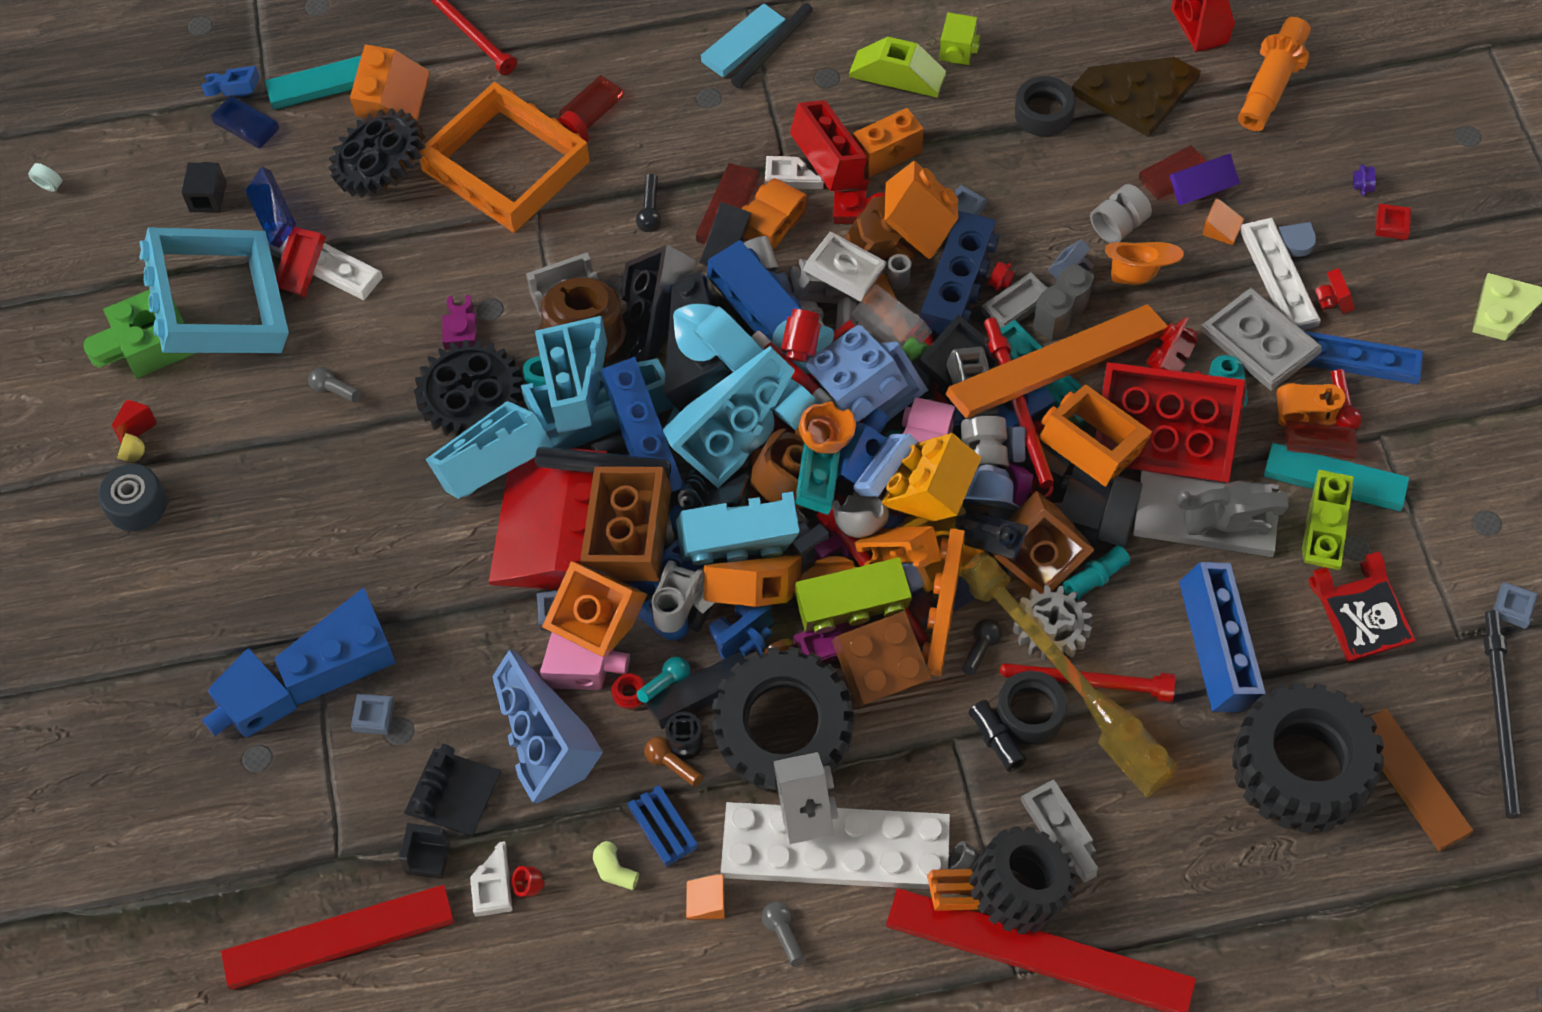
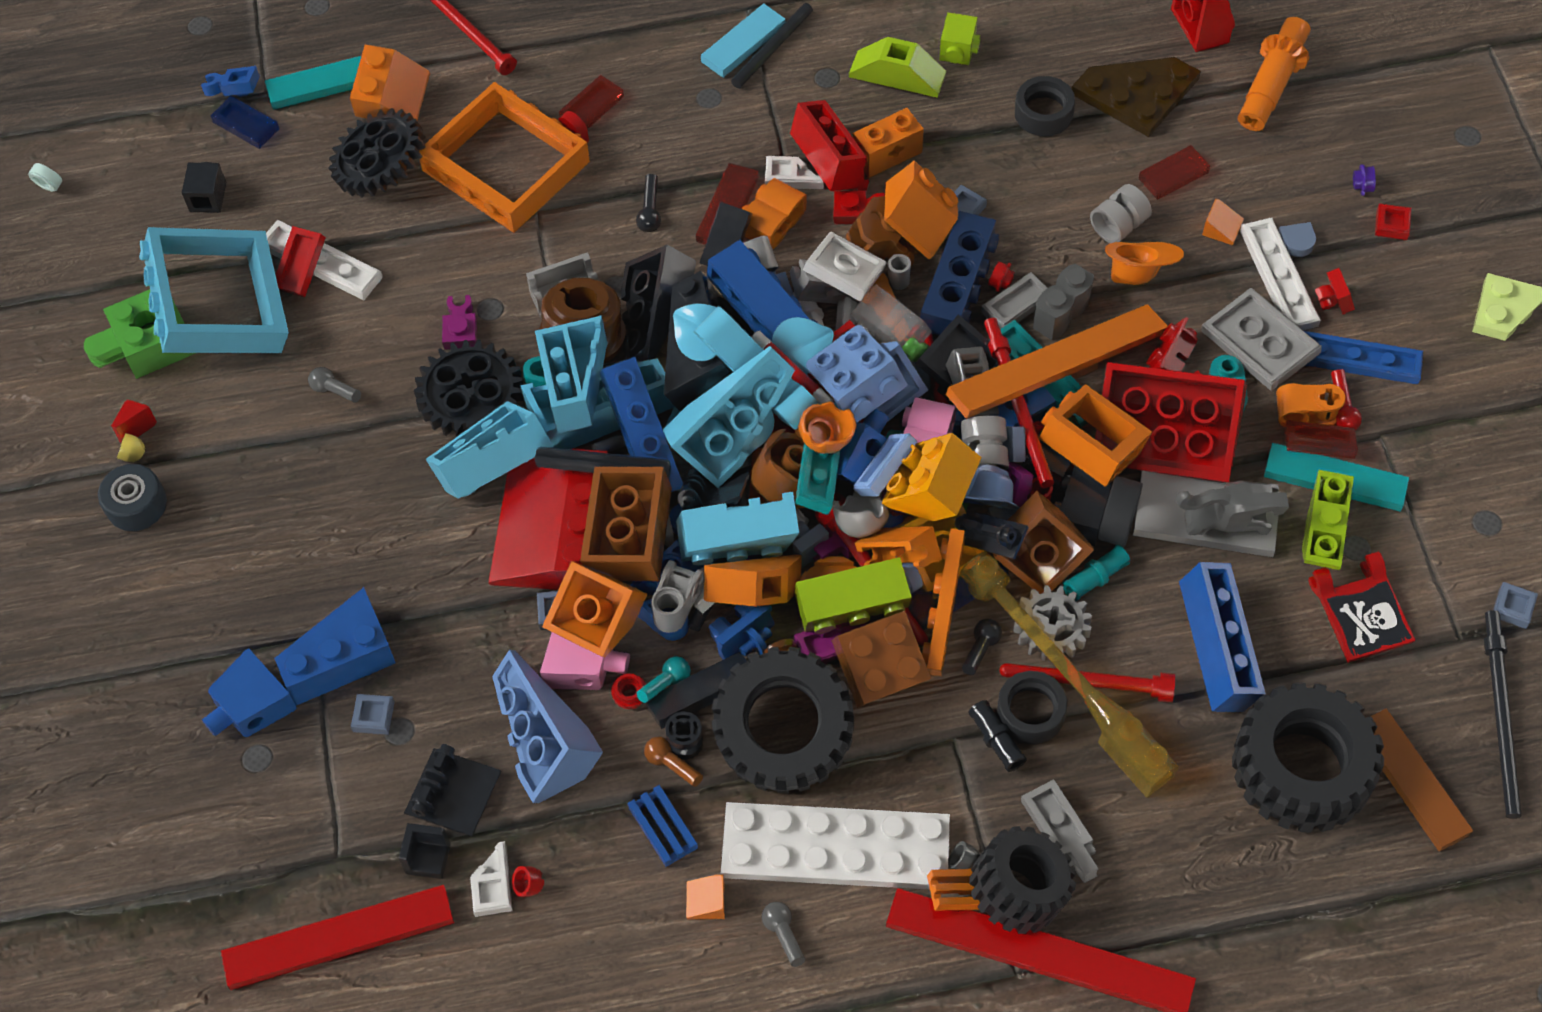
(270, 207): clear blue tile -> none
(610, 869): yellowish green arm -> none
(801, 335): red brick -> none
(805, 798): light grey brick -> none
(1071, 255): sand blue tile -> none
(1204, 179): dark purple slope -> none

